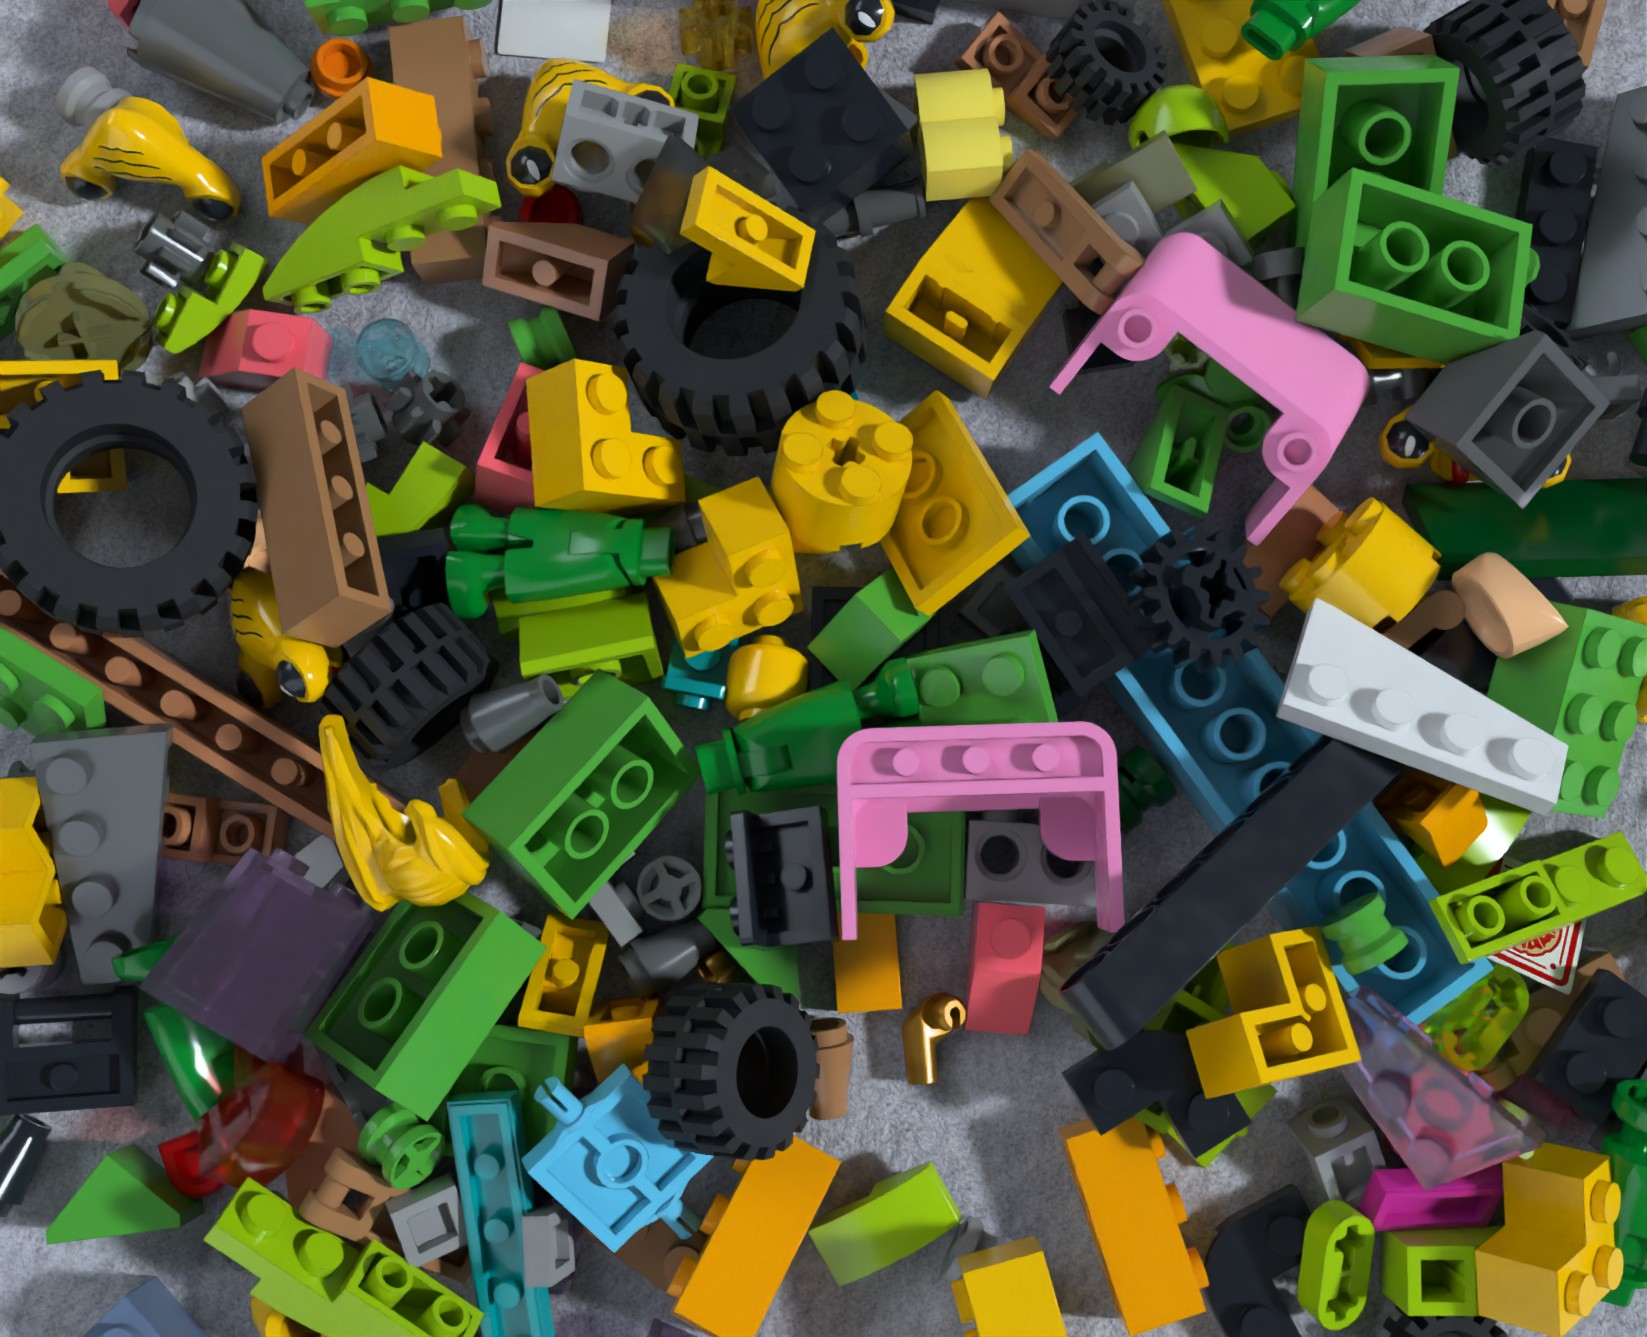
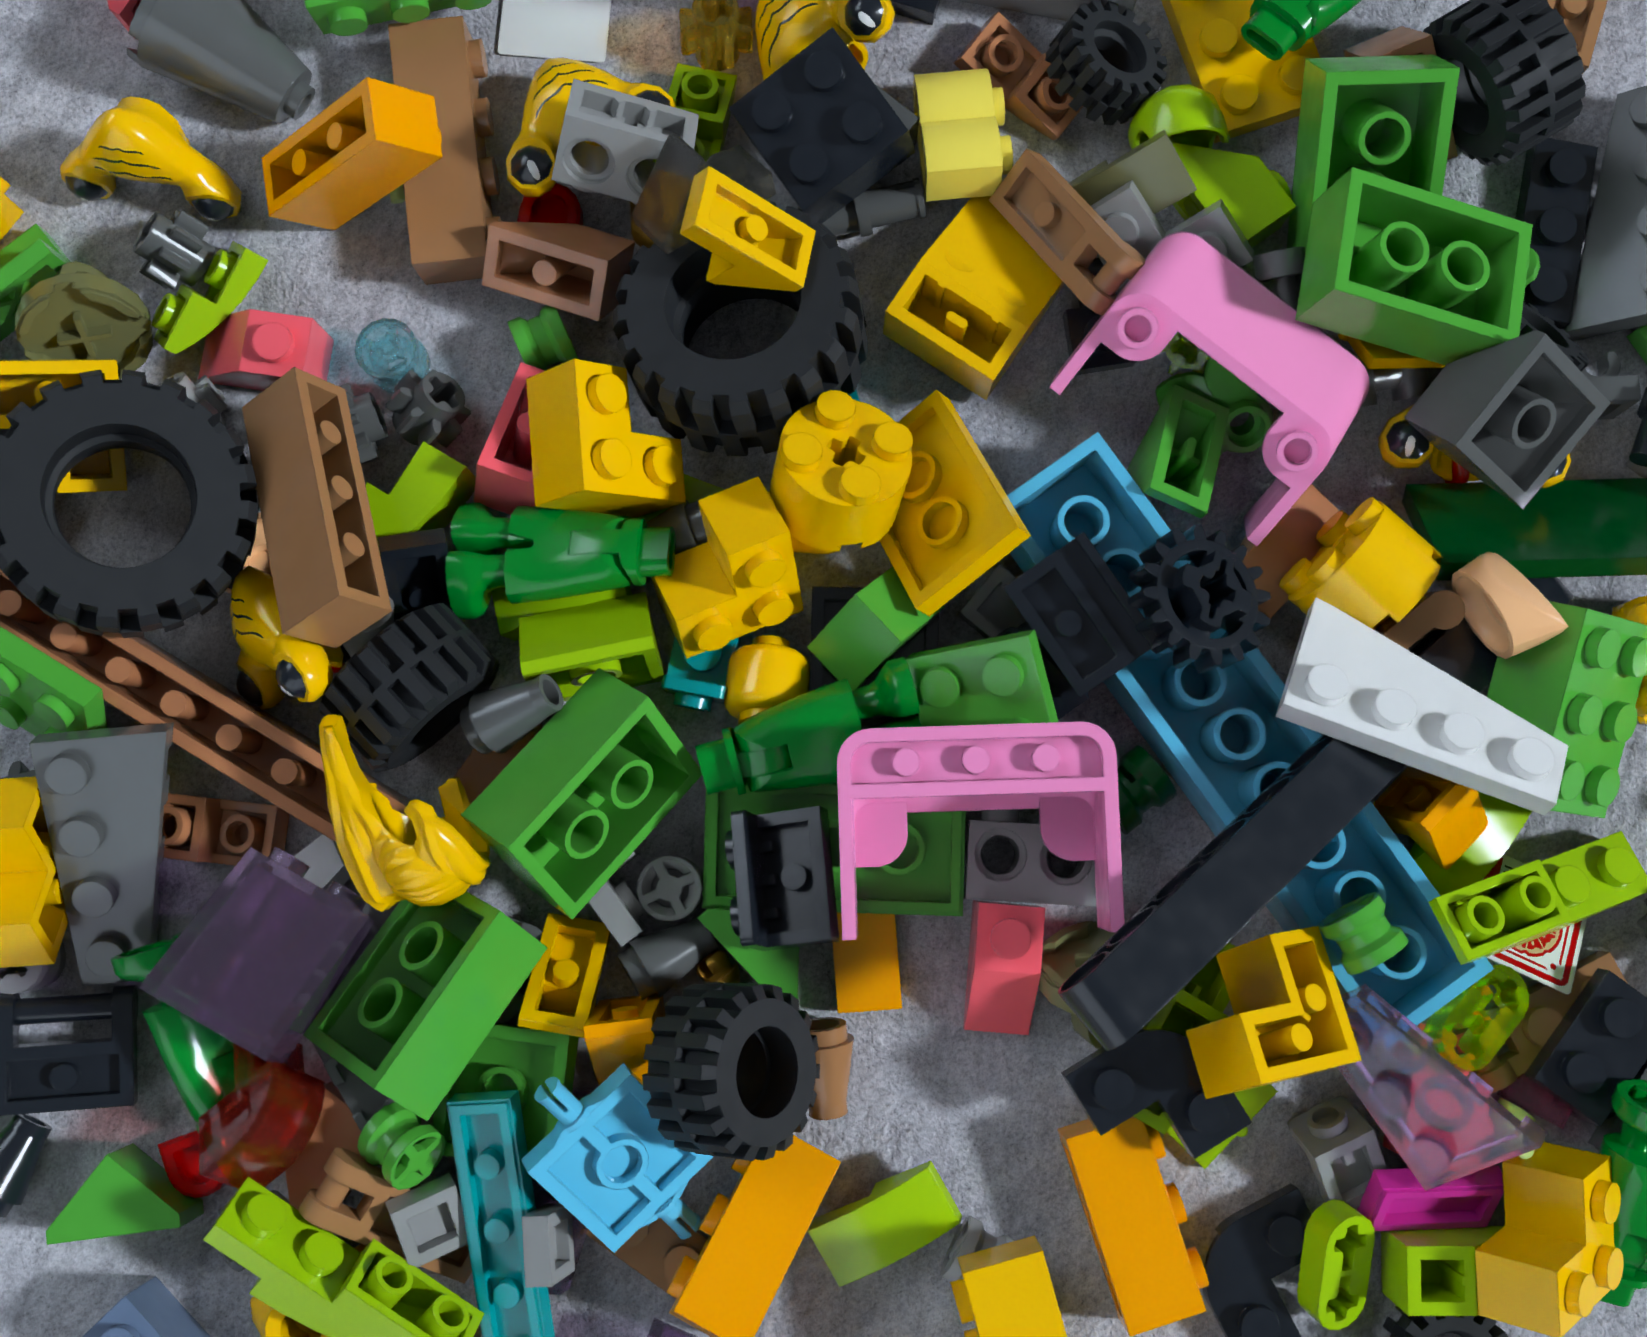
(86, 97): light grey wheel -> none
(339, 67): orange plate -> none
(366, 229): lime slope -> none
(925, 1030): pearl gold arm -> none

